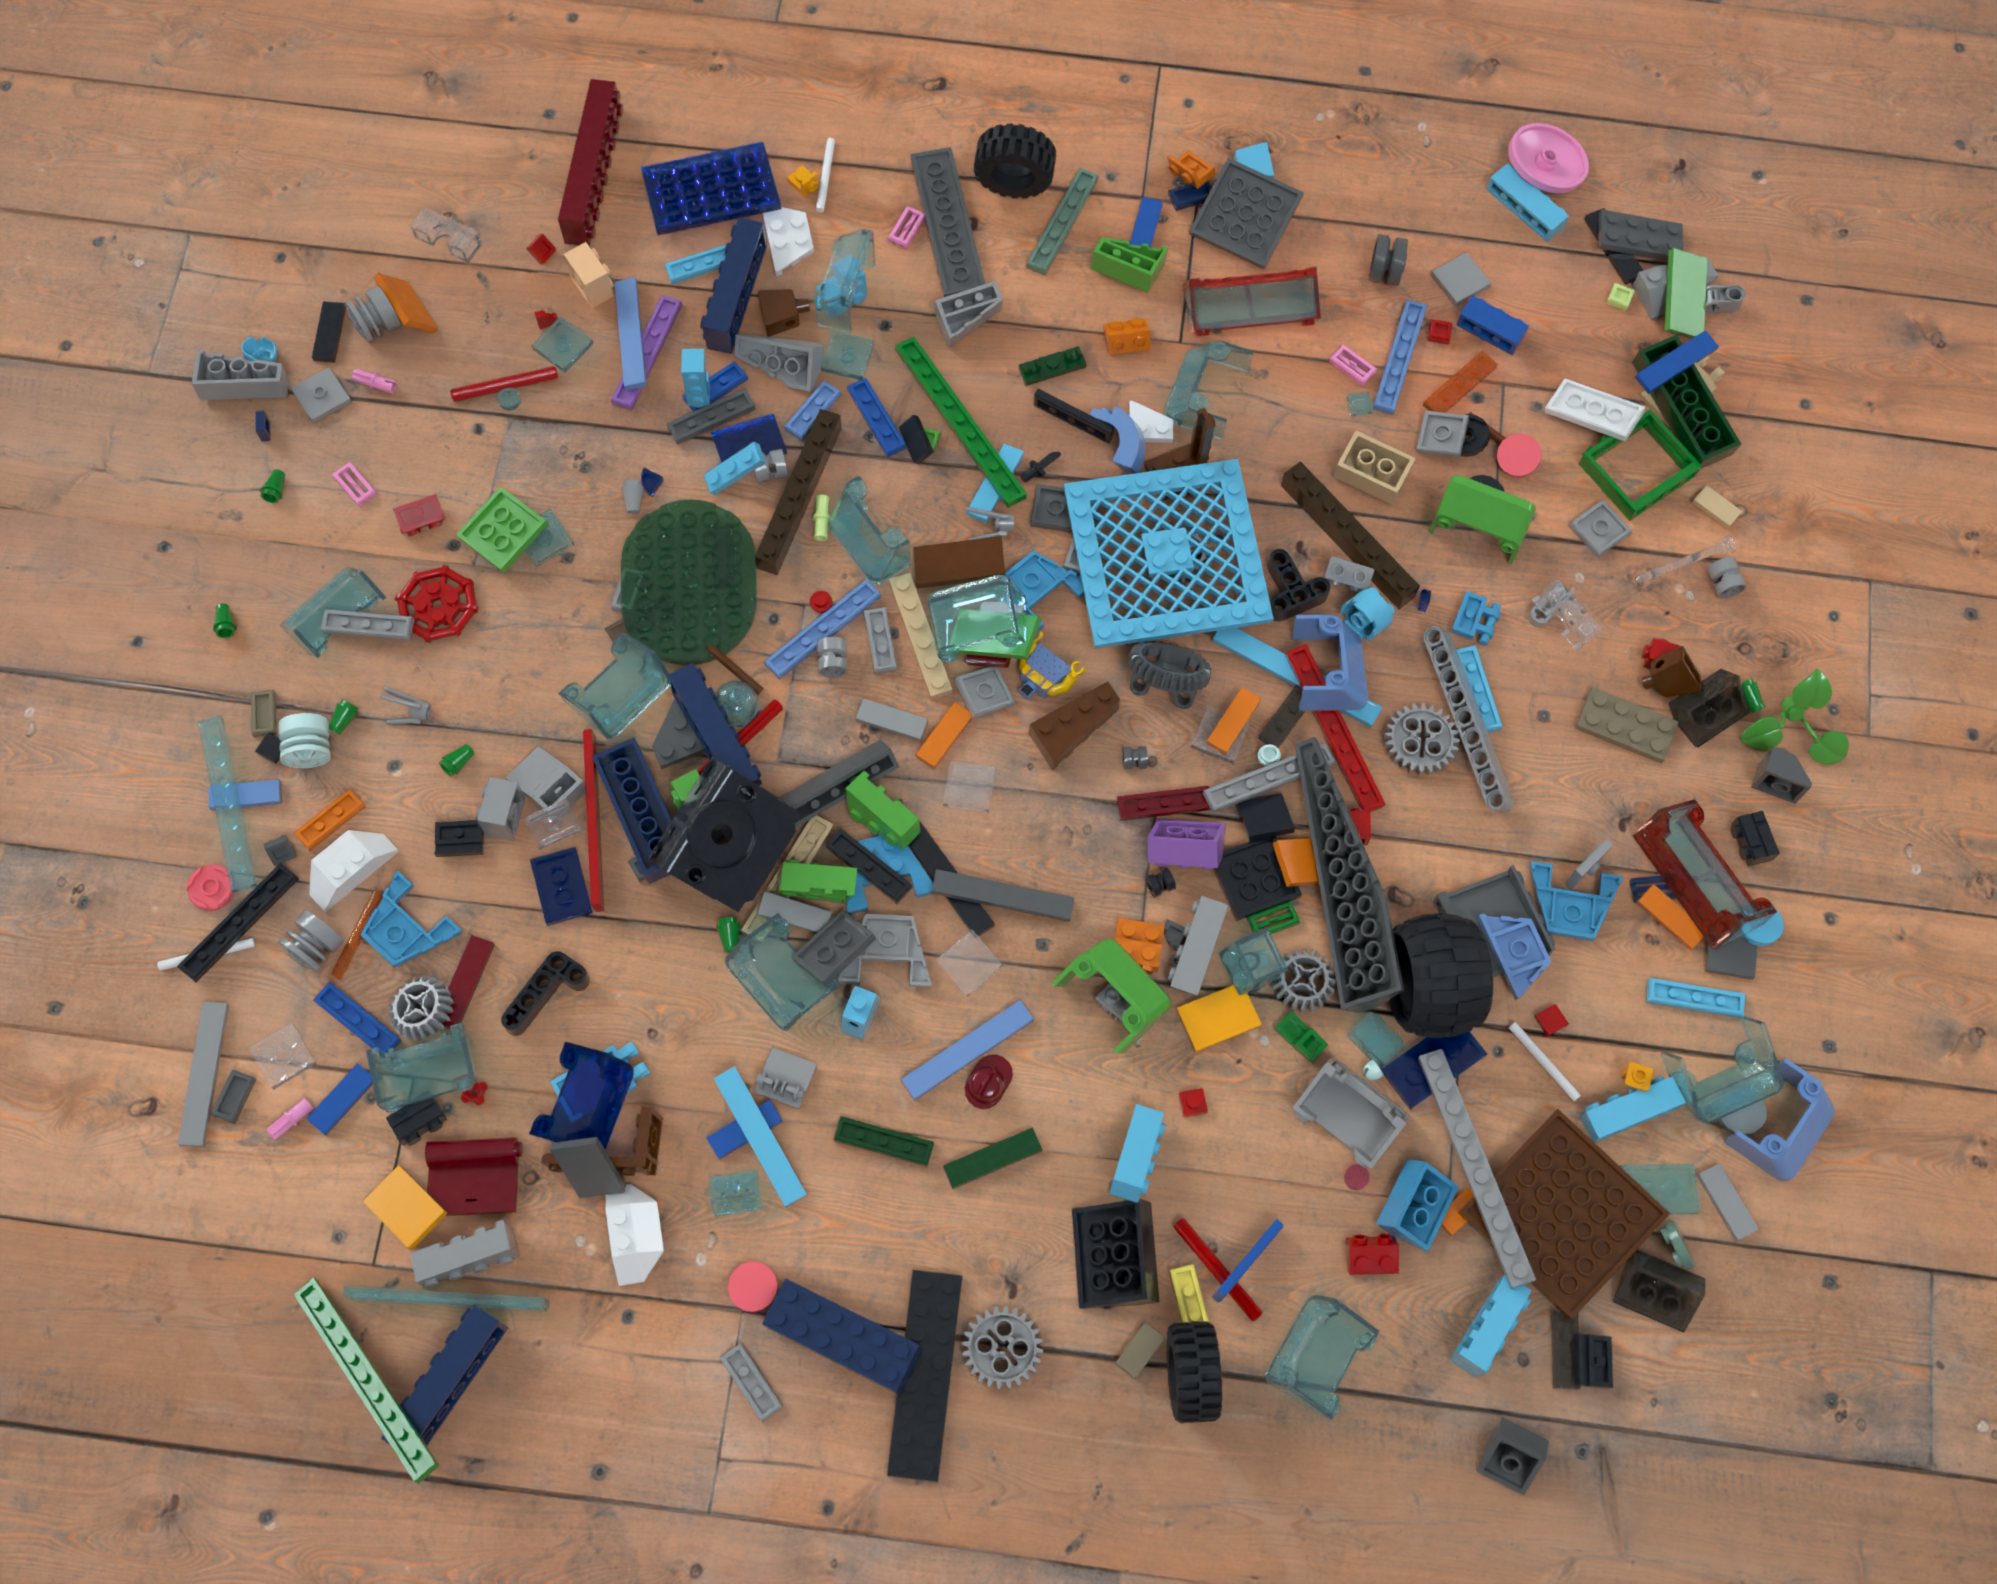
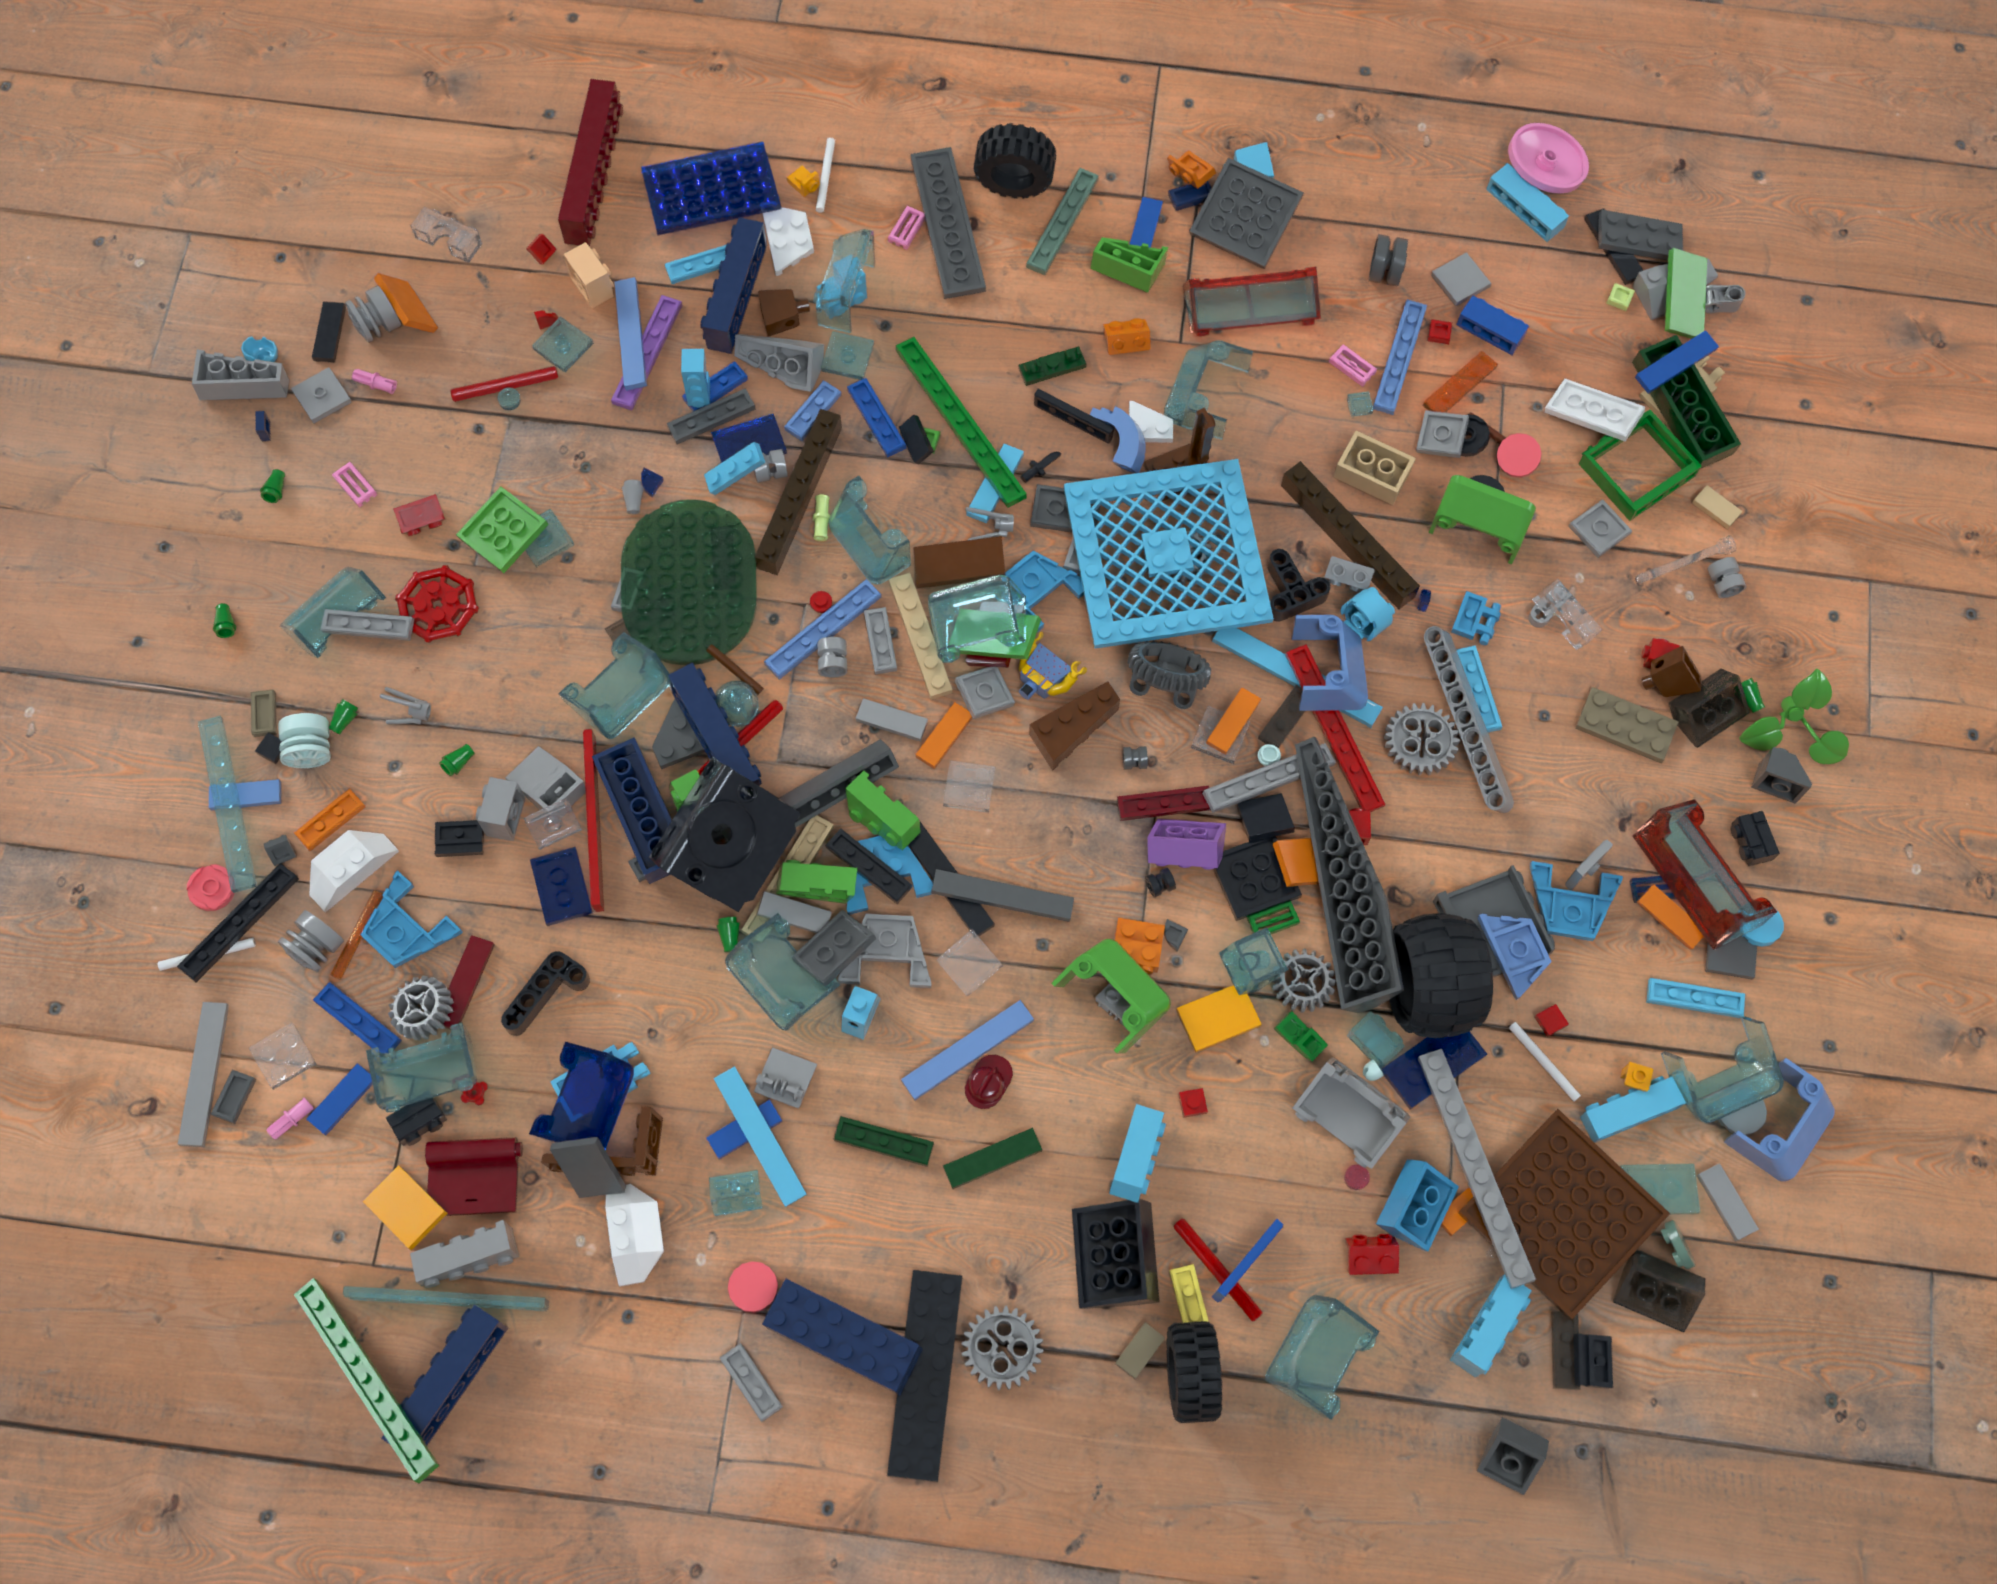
(967, 310): light grey wedge -> none
(1199, 945): light grey wedge -> none

